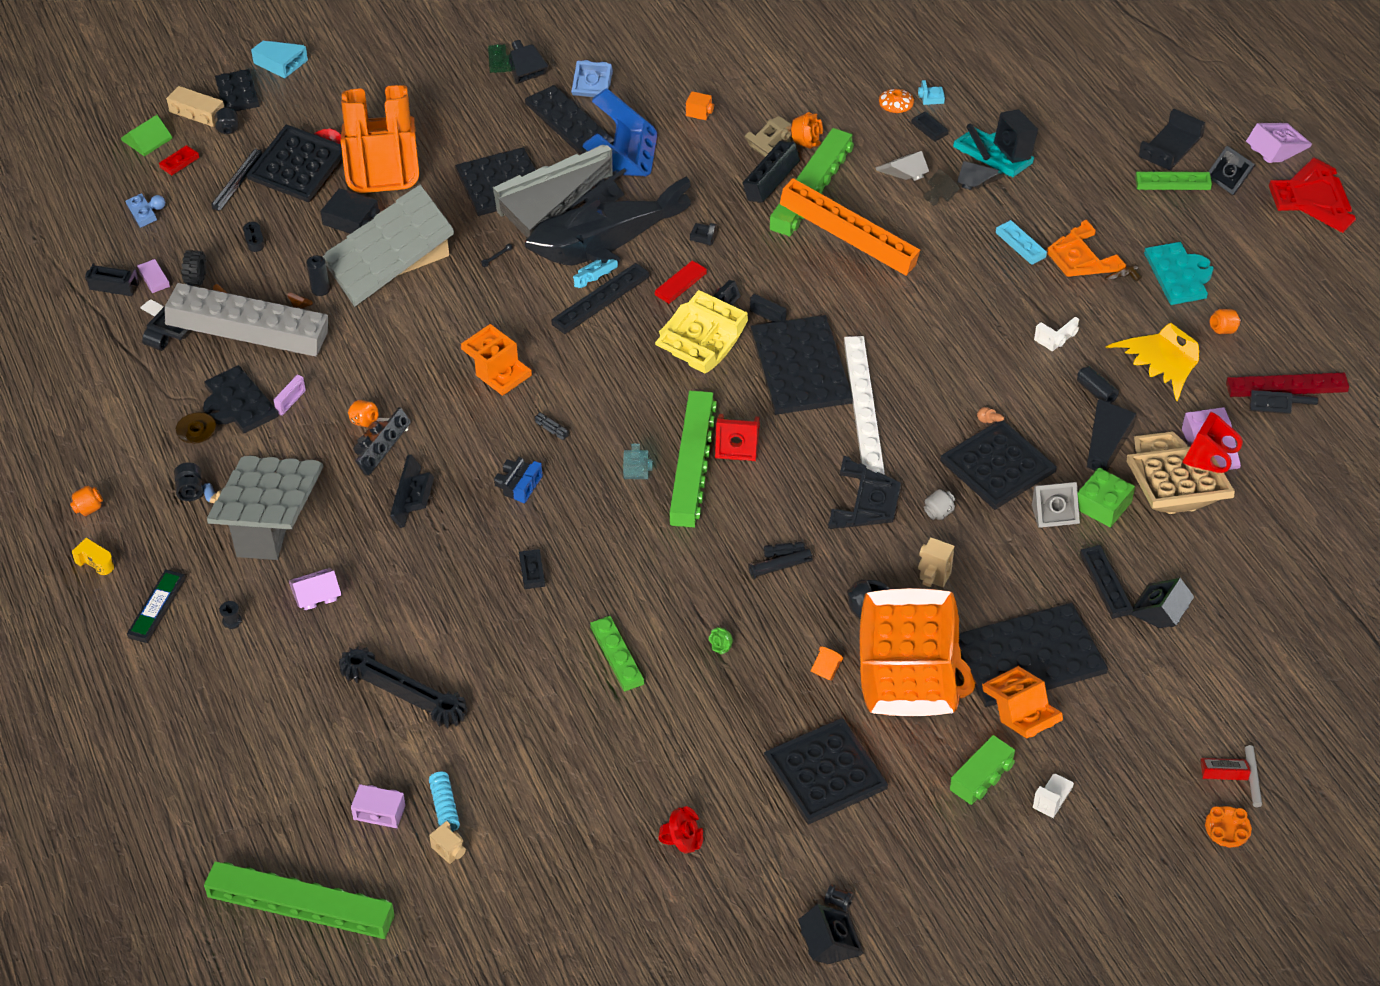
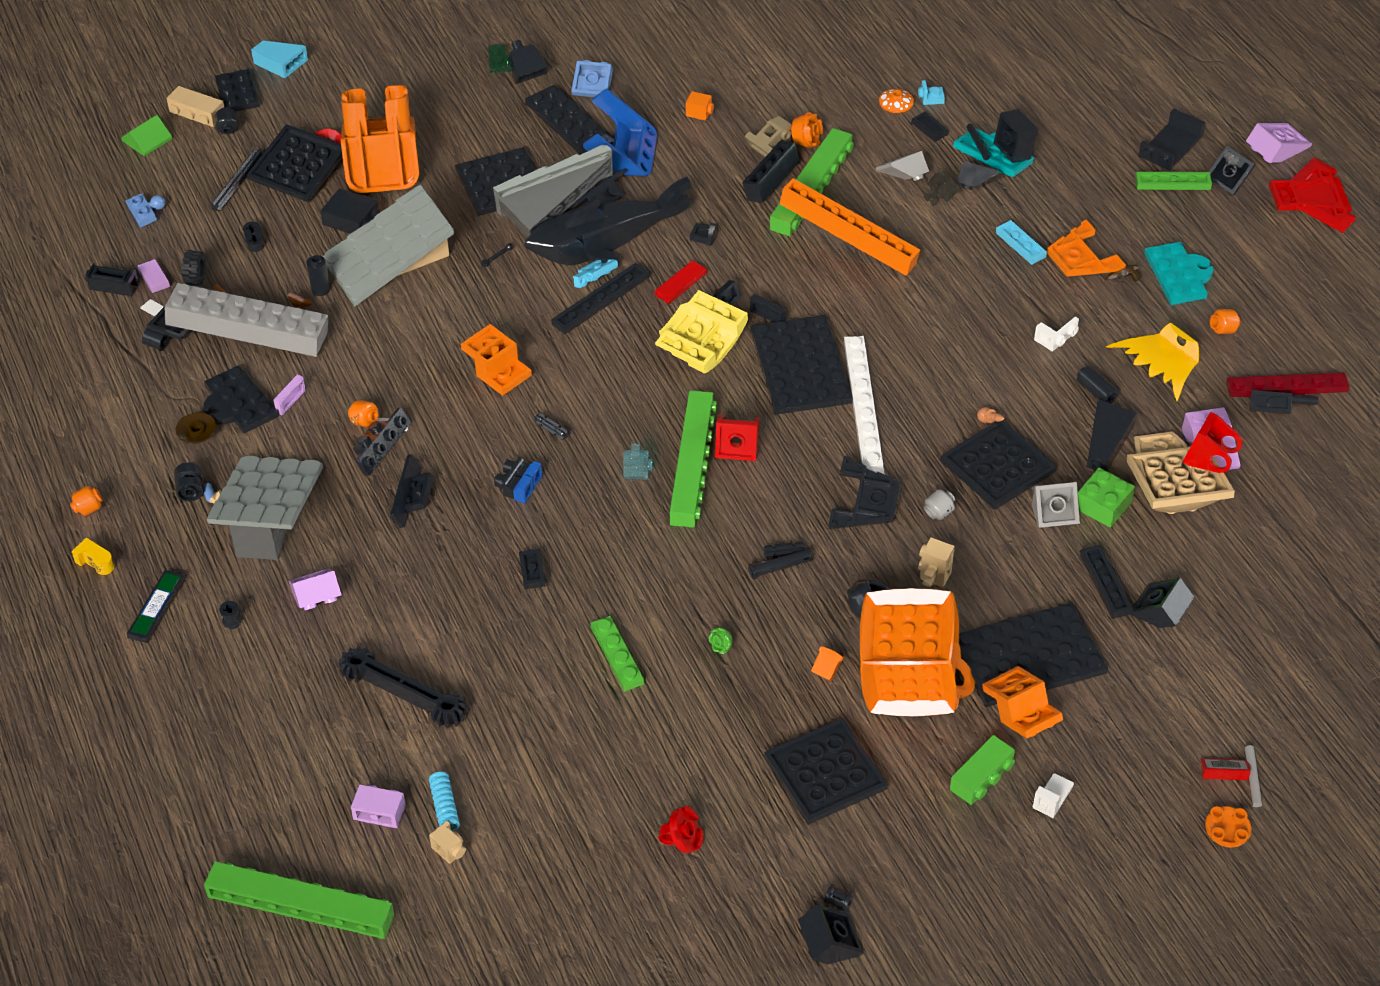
(179, 160): red plate -> none

